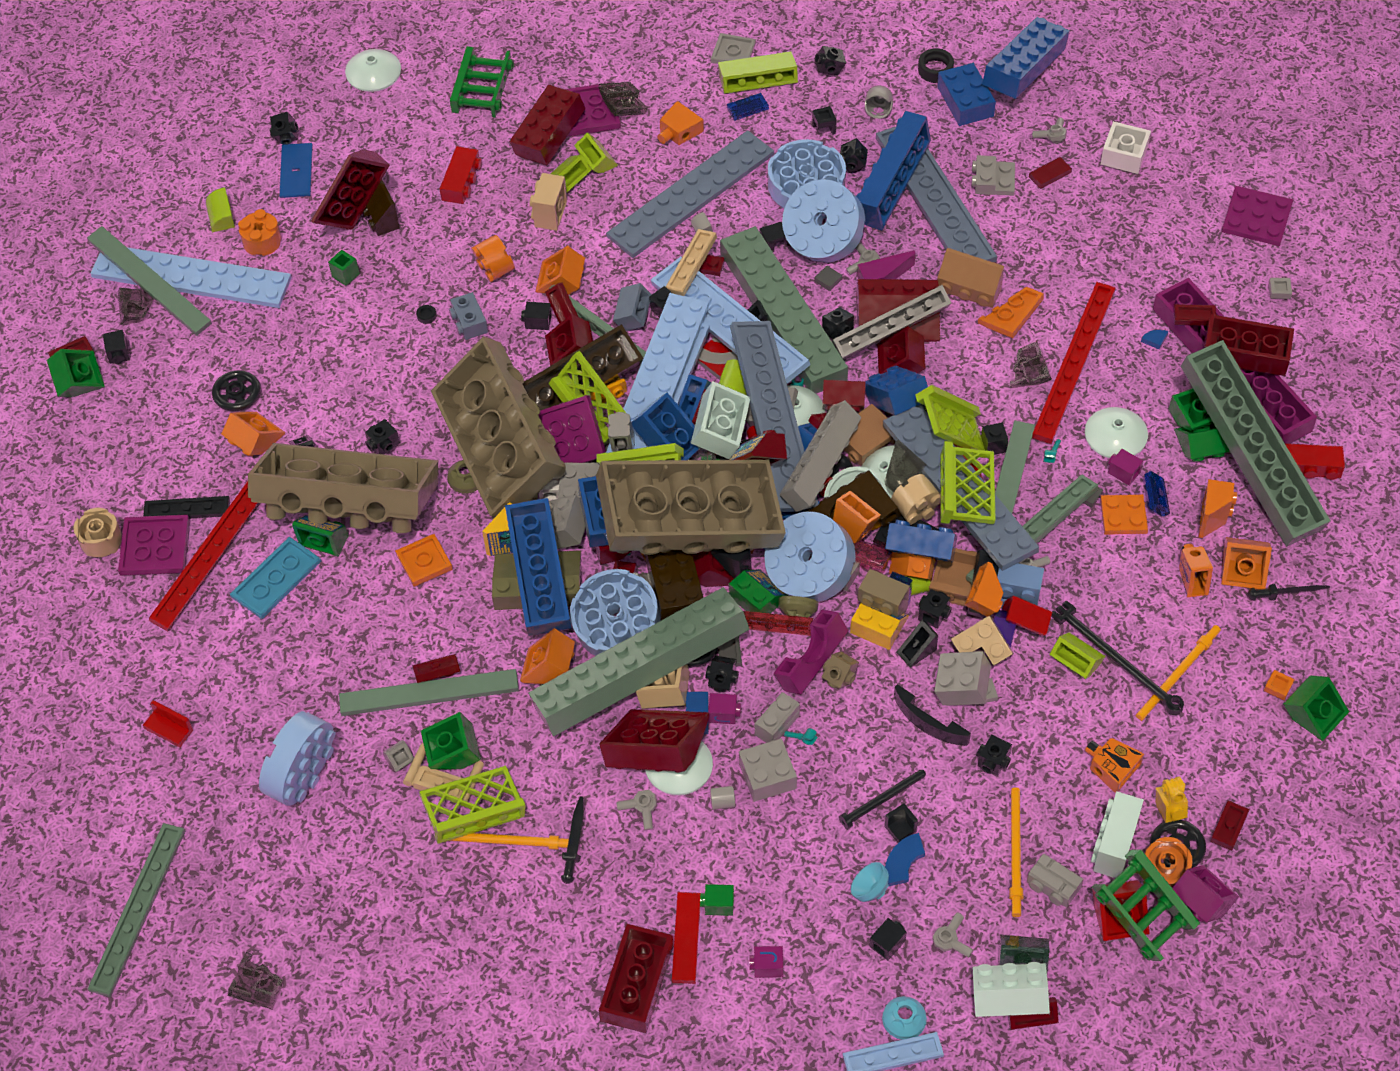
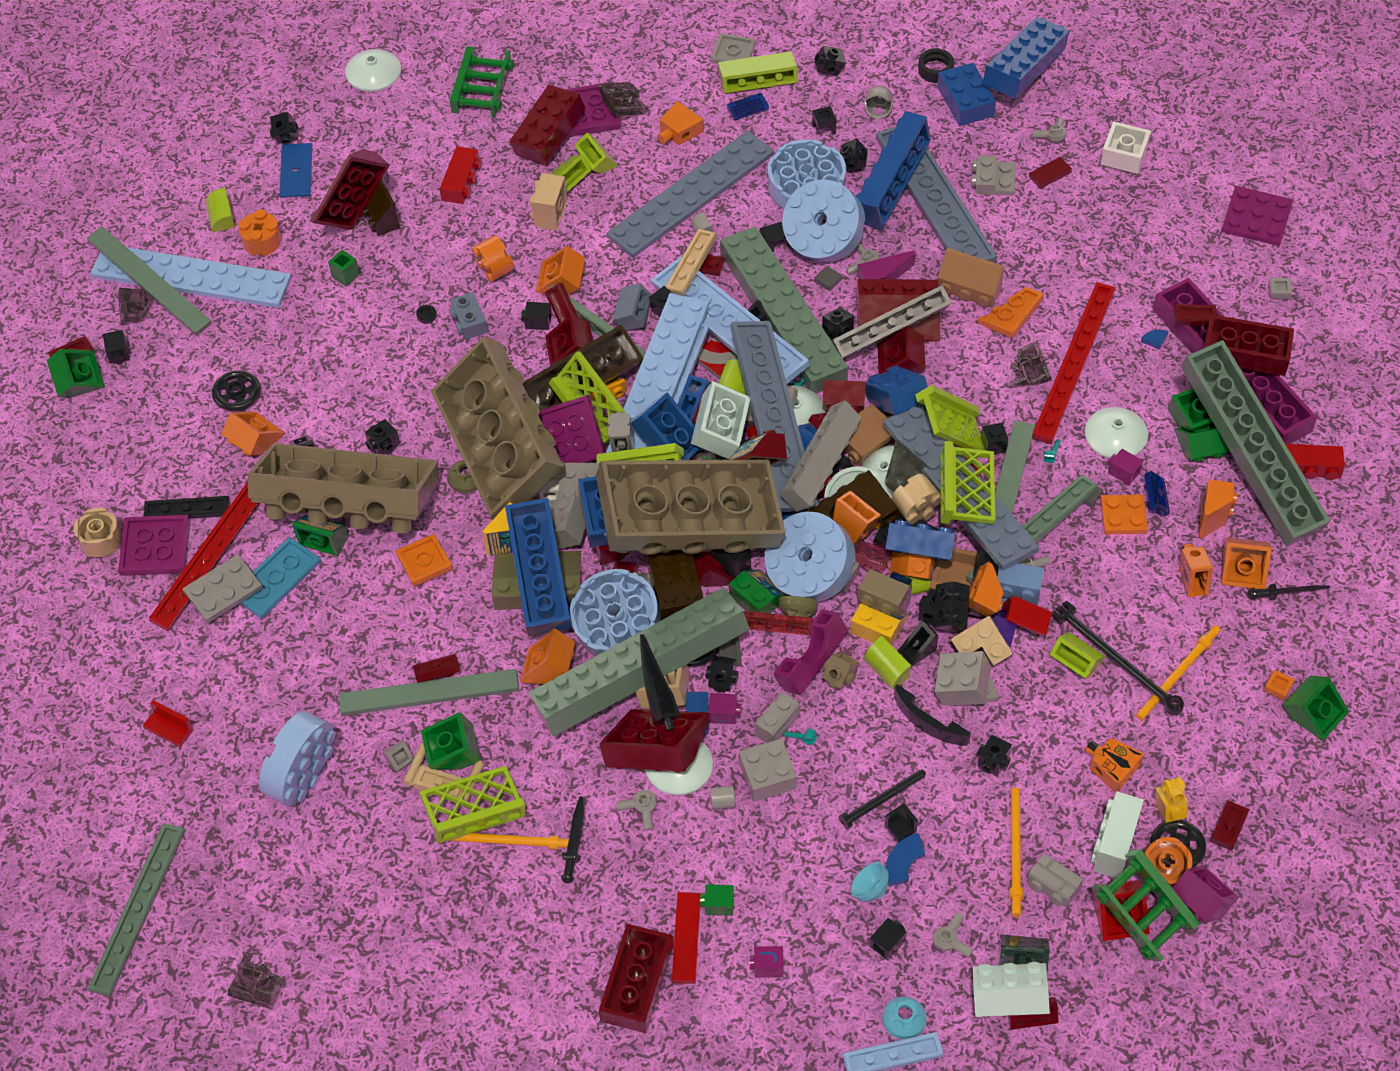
(222, 588): none -> light grey plate
(659, 695): none -> black piece
(887, 662): none -> lime brick
(951, 606): none -> black brick

